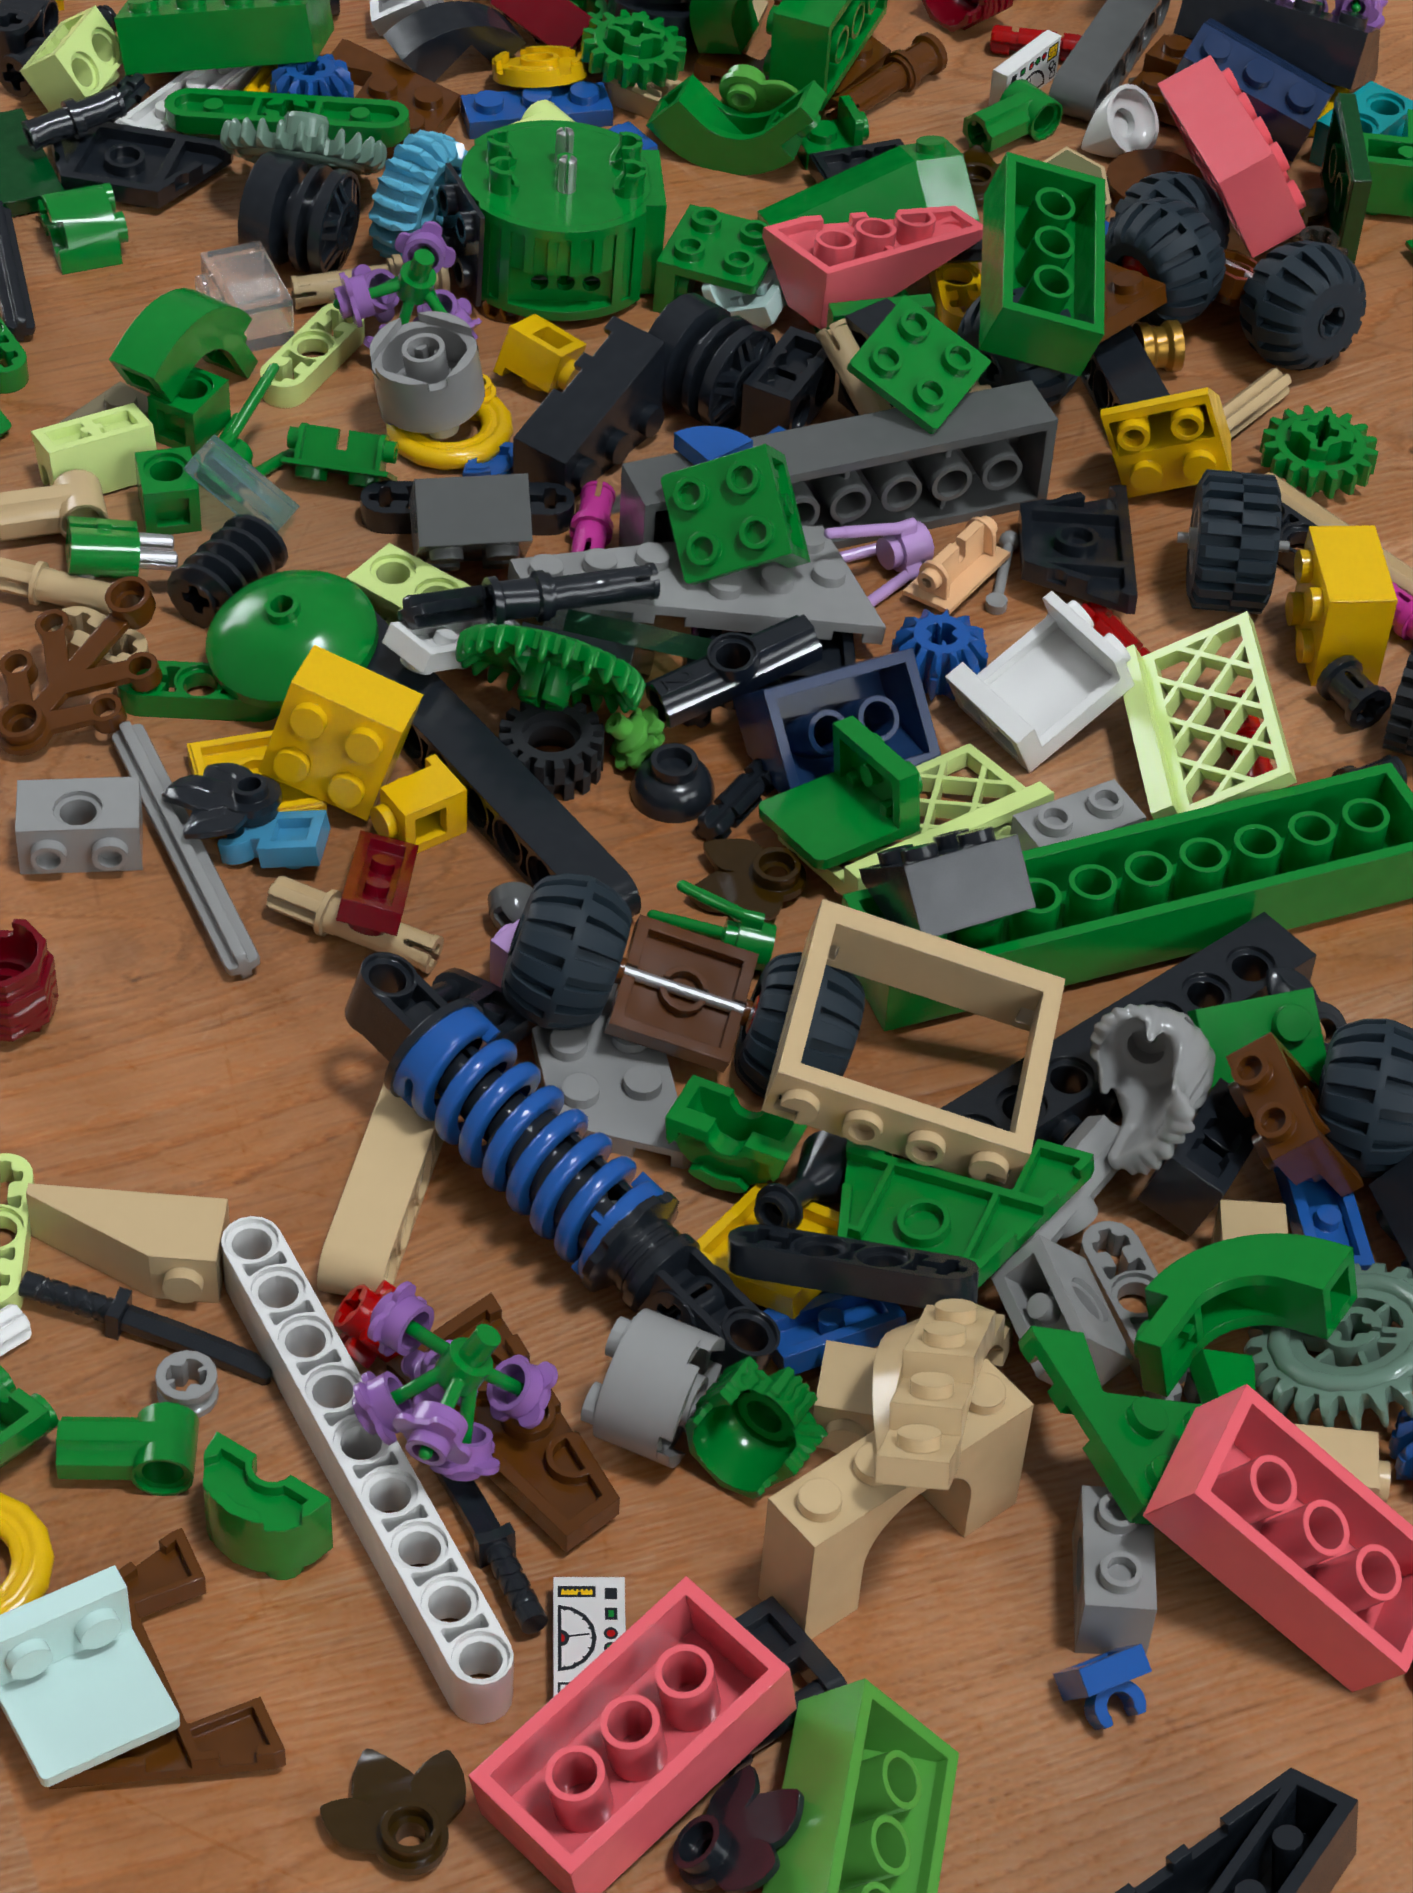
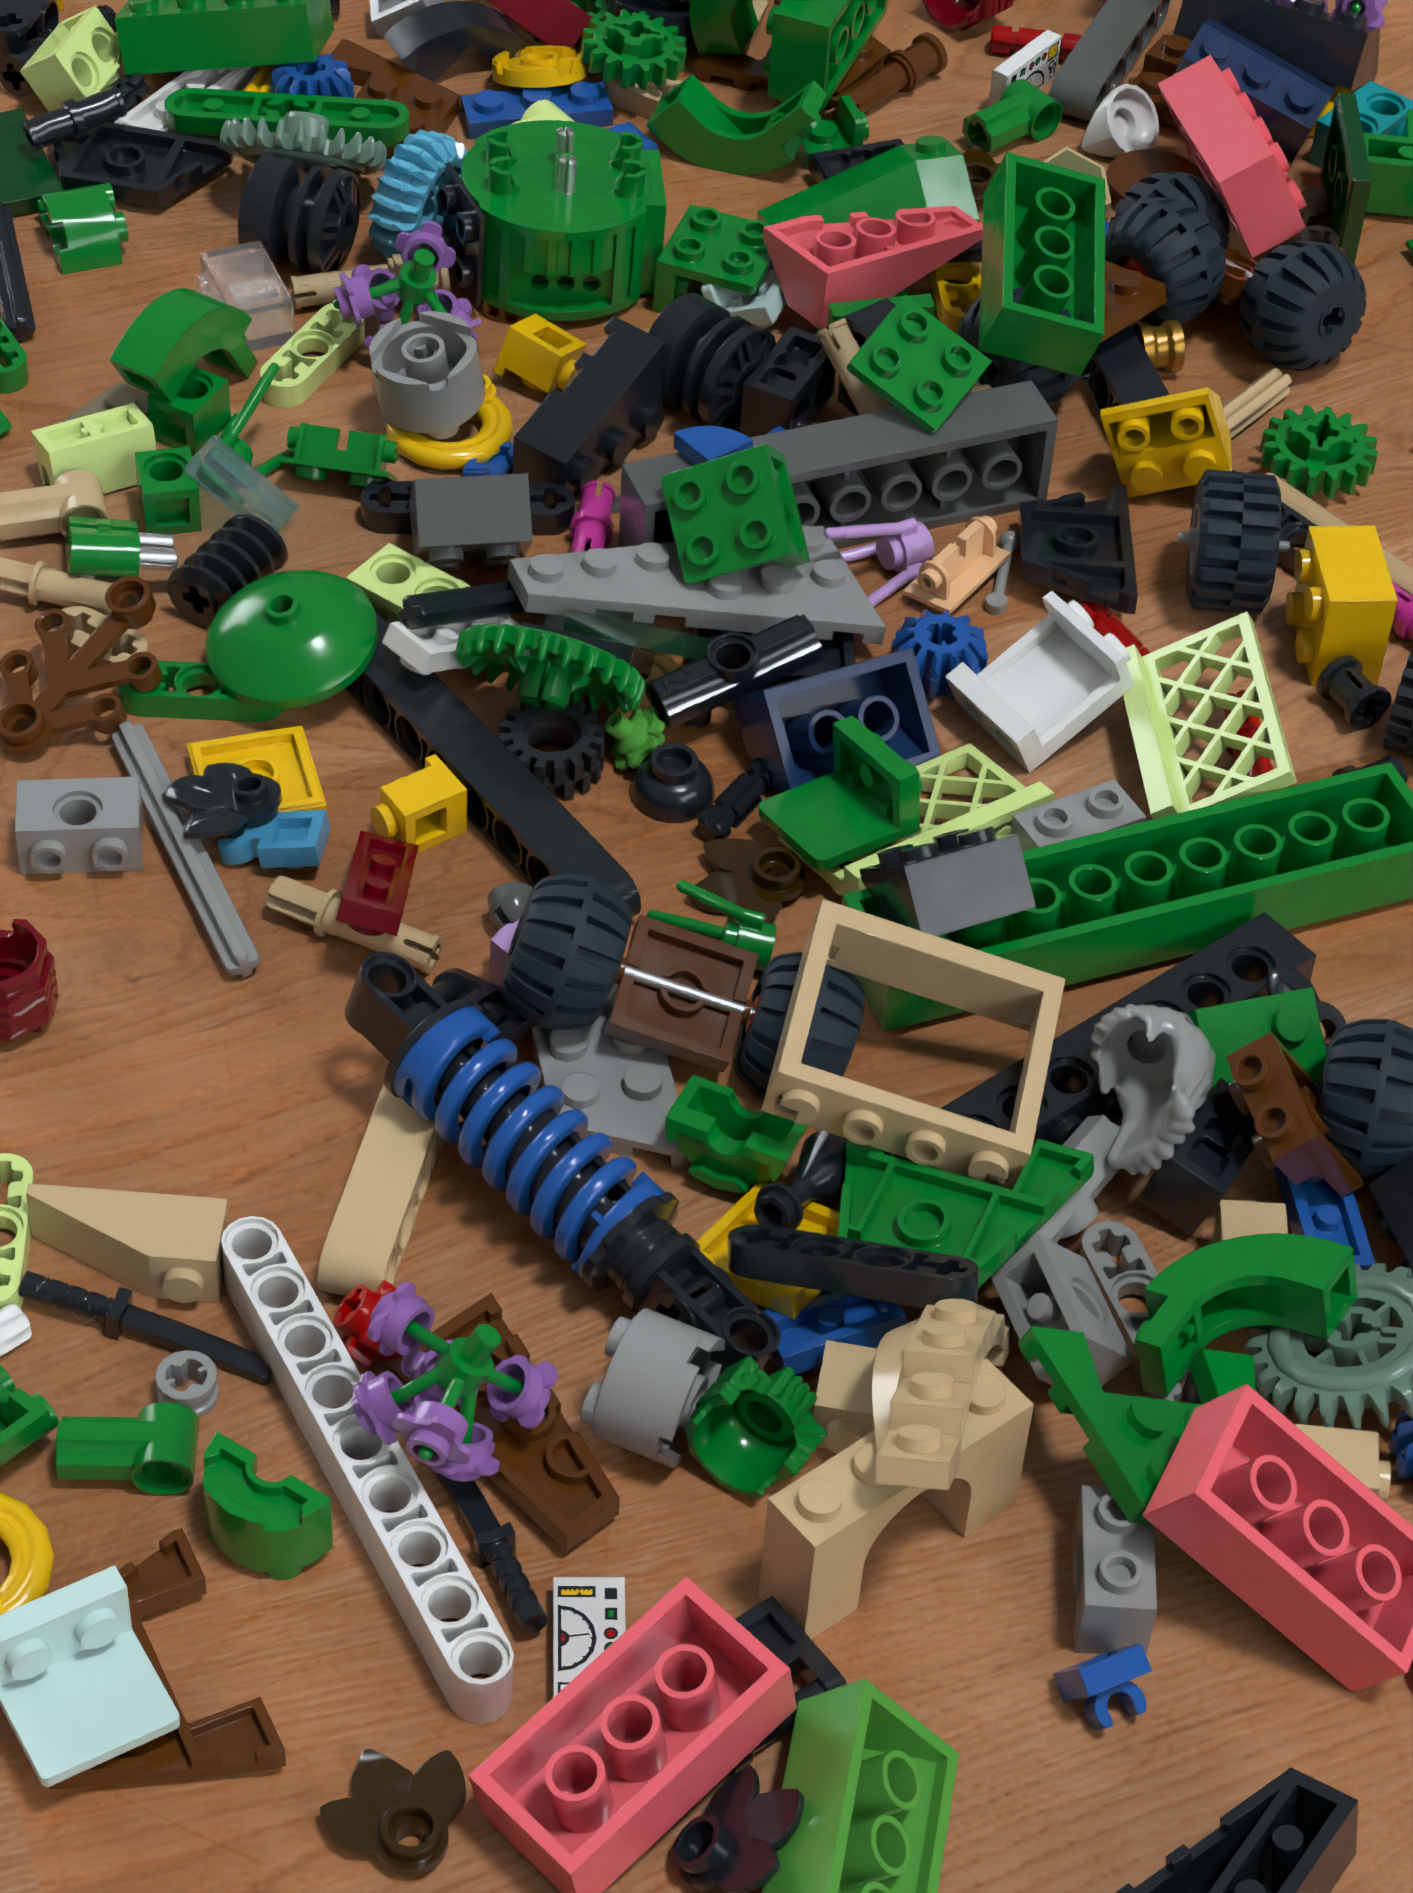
(340, 732): yellow brick -> none
(545, 595): black pin -> none
(750, 92): bright green plate -> none

